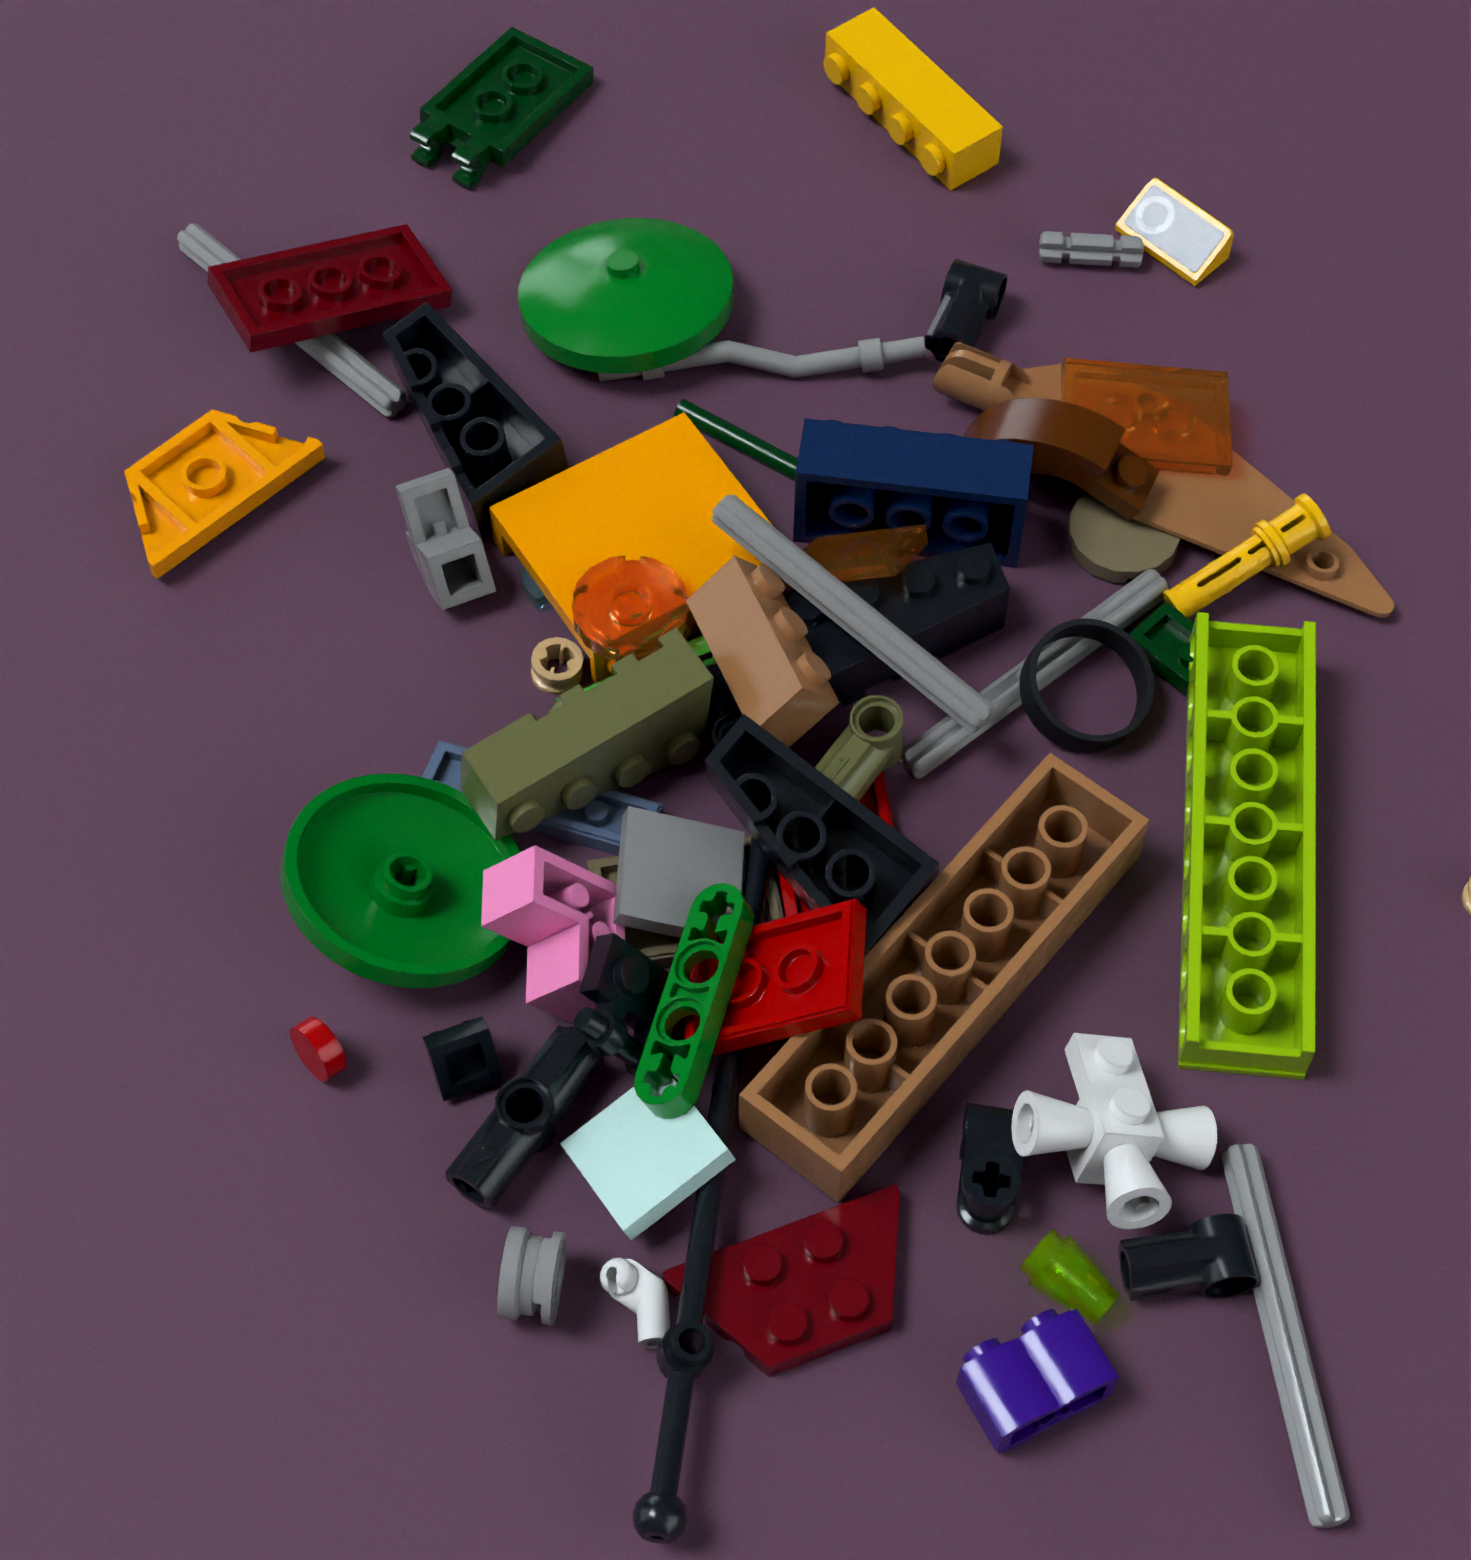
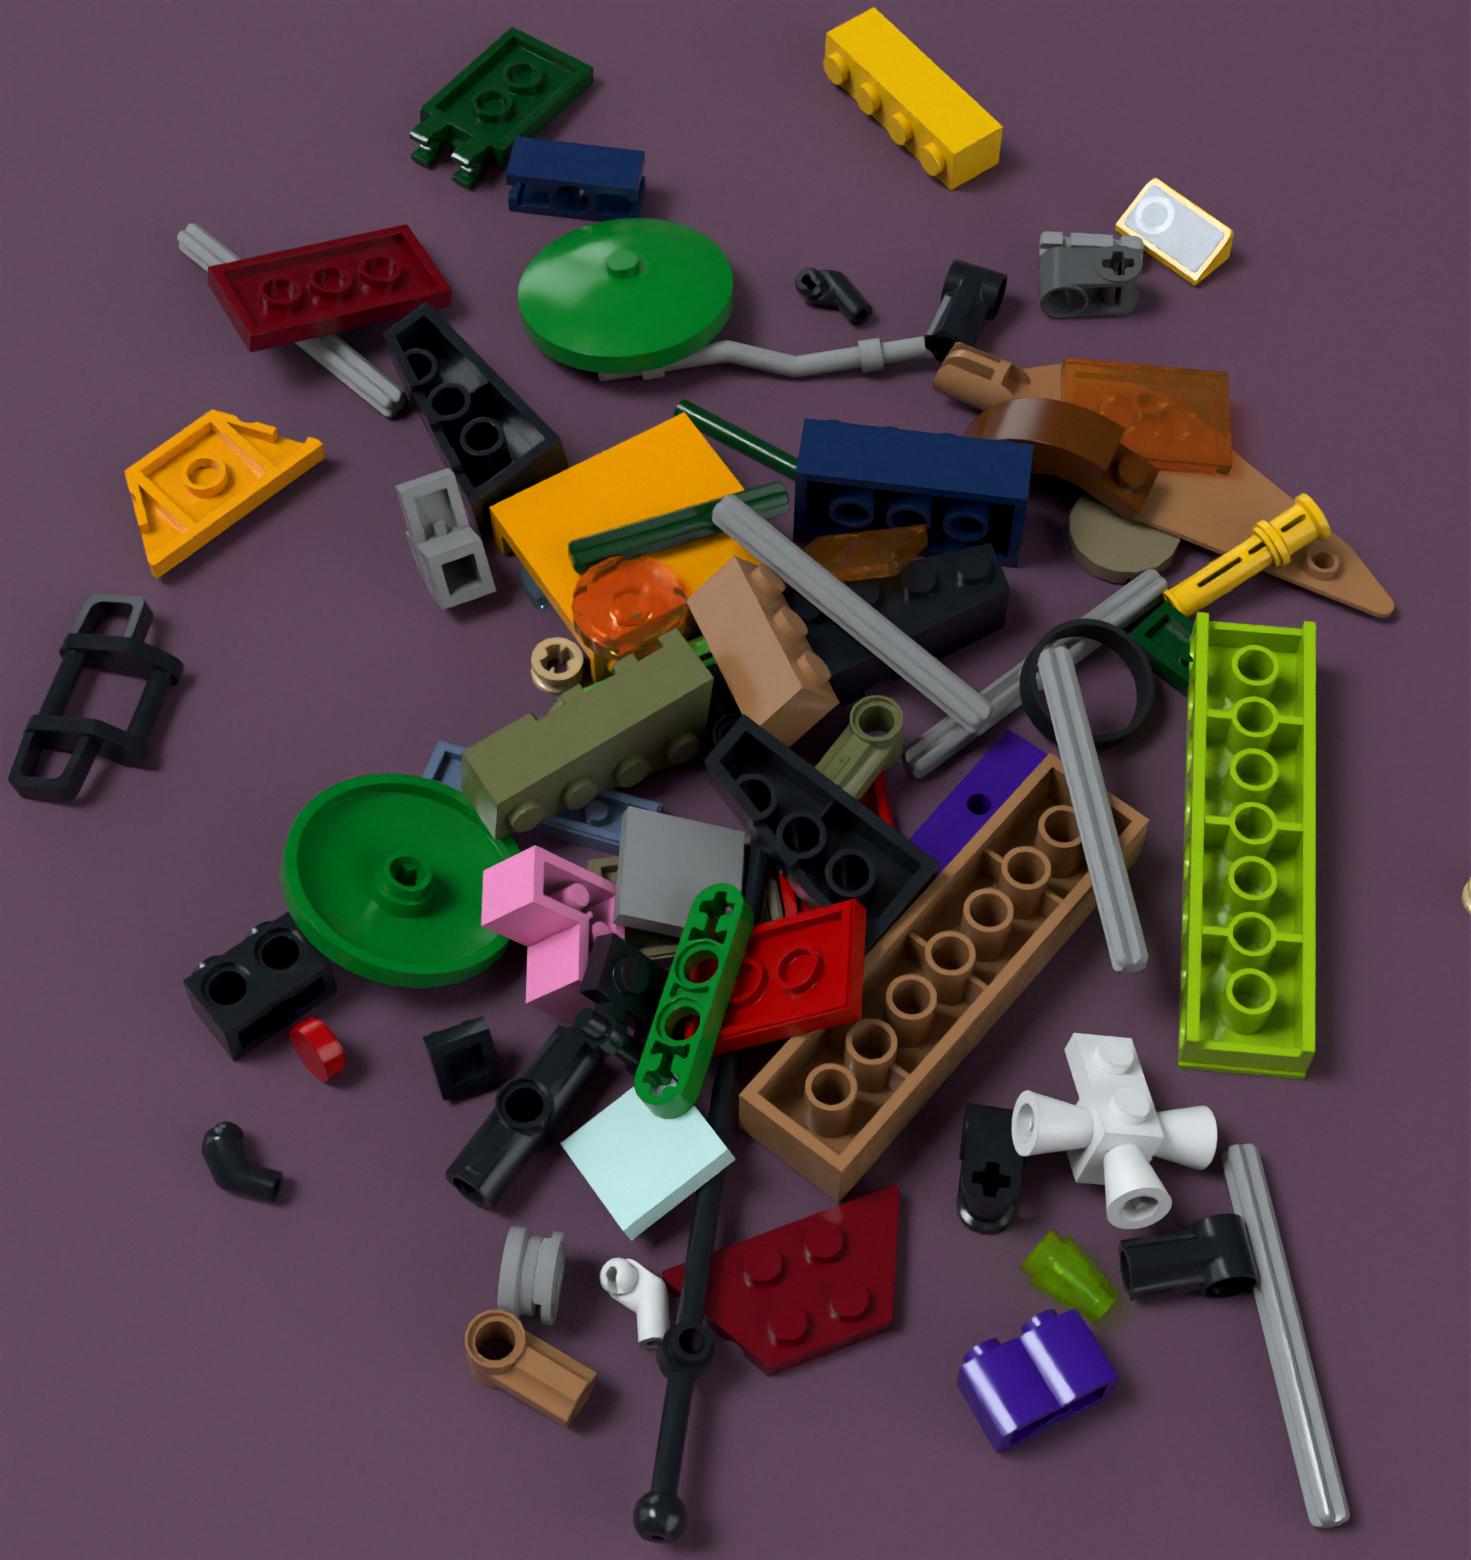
(88, 735): none -> black bar
(231, 1168): none -> black arm
(270, 995): none -> black brick
(532, 1371): none -> medium nougat piece
(575, 180): none -> dark blue piece
(670, 528): none -> dark green axle
(833, 290): none -> black arm
(980, 791): none -> dark purple tile
(1084, 283): none -> dark grey piece
(1092, 811): none -> light grey axle

